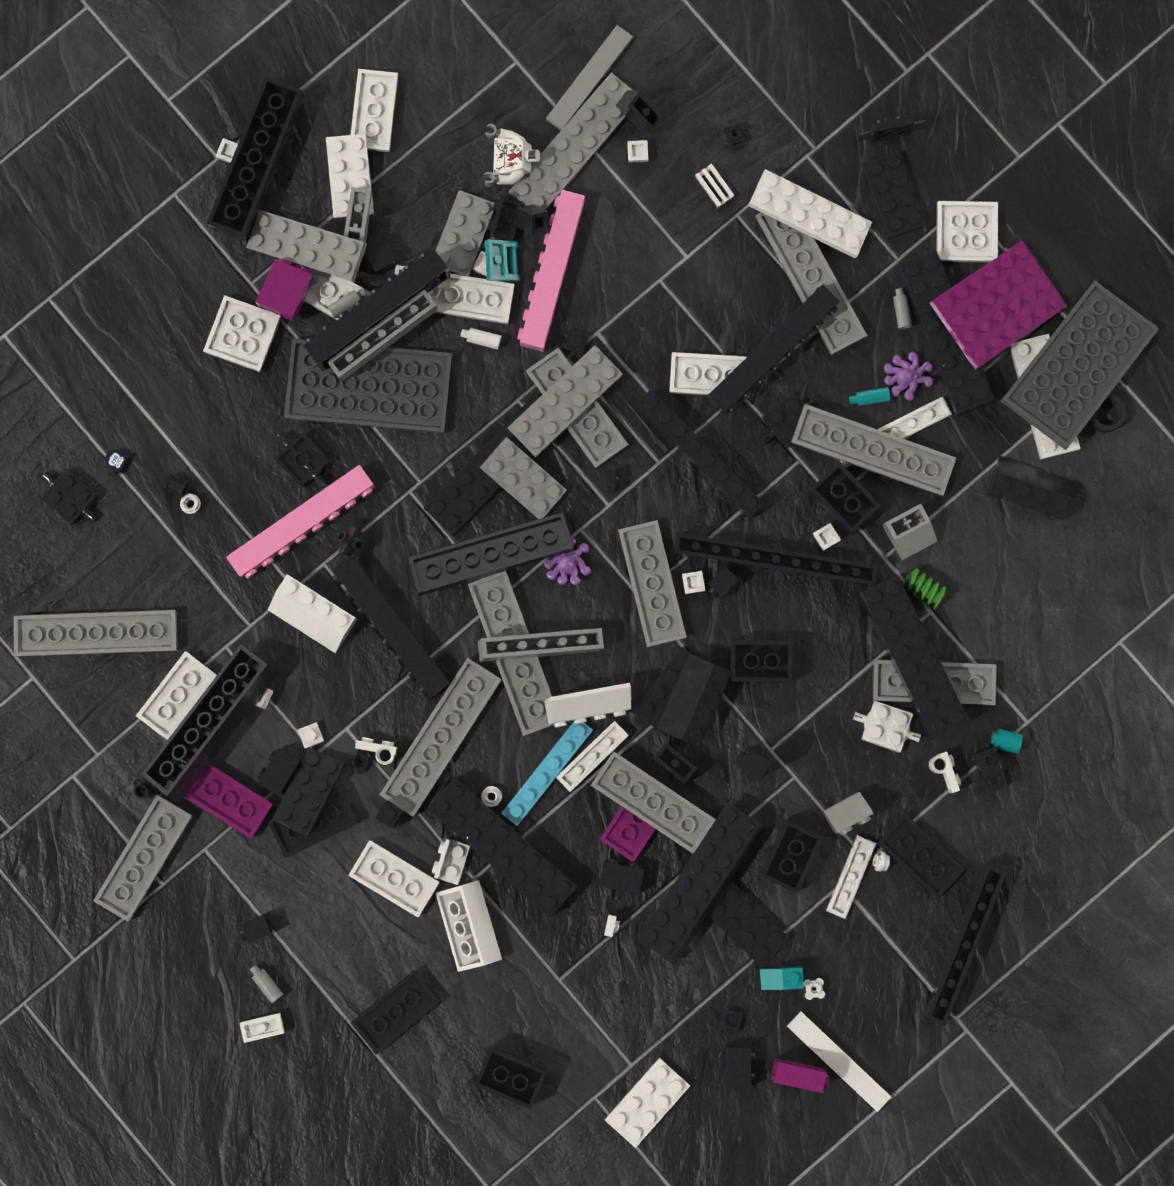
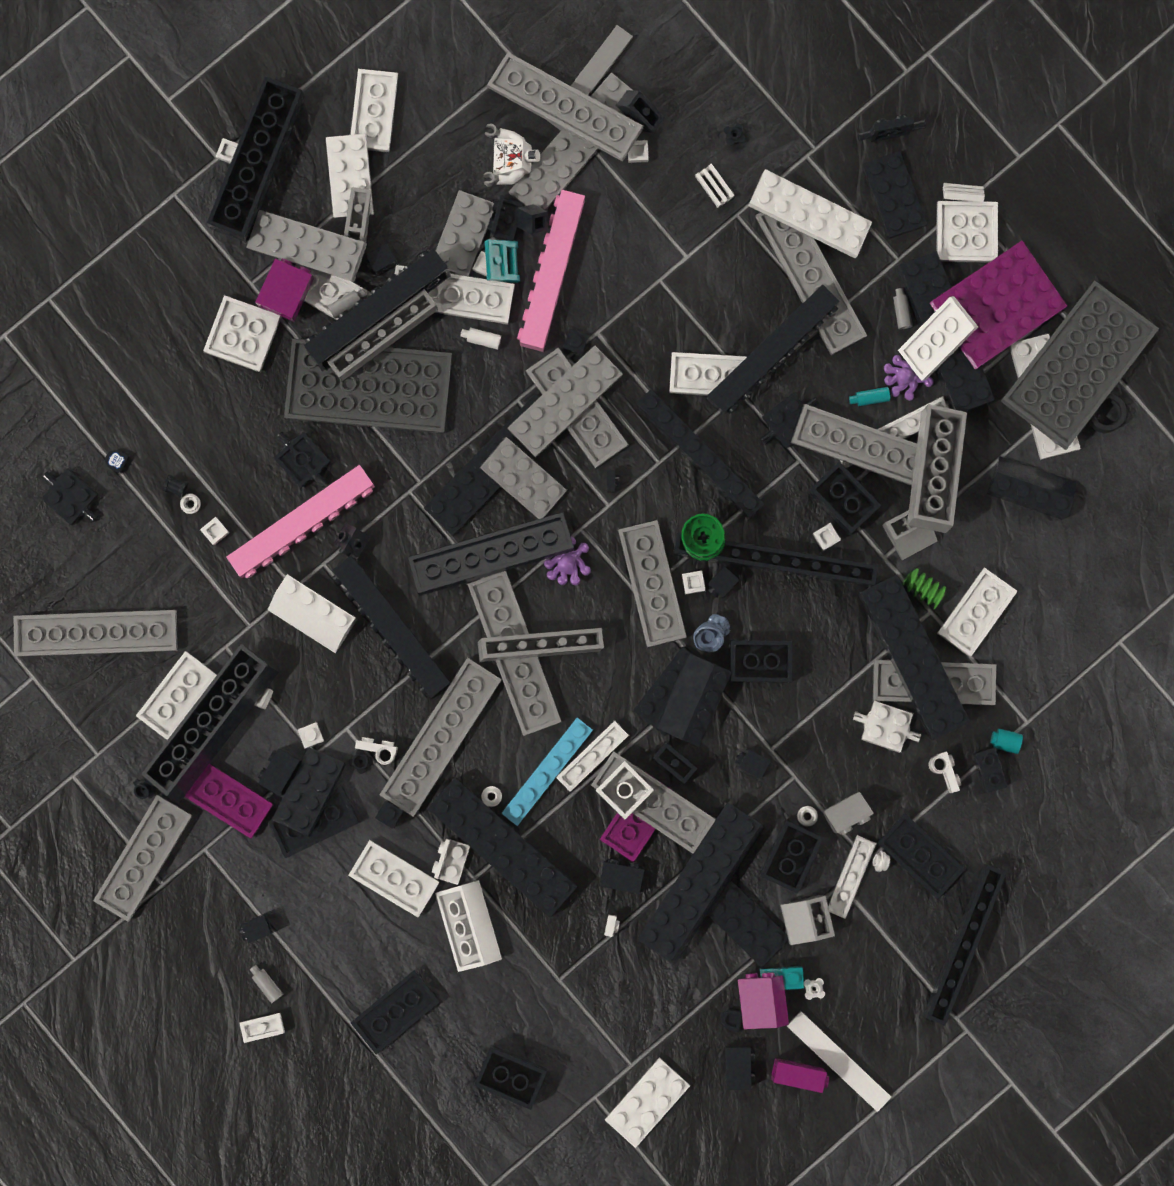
(214, 531): none -> white plate
(565, 106): none -> light grey plate
(588, 704): white slope -> none
(624, 790): none -> white brick
(700, 525): none -> green wheel
(711, 634): none -> sand blue hair
(763, 1001): none -> magenta brick
(807, 920): none -> light grey slope
(814, 816): none -> white plate
(937, 468): none -> light grey brick
(938, 338): none -> white plate
(963, 192): none -> white tile
(977, 612): none -> white plate

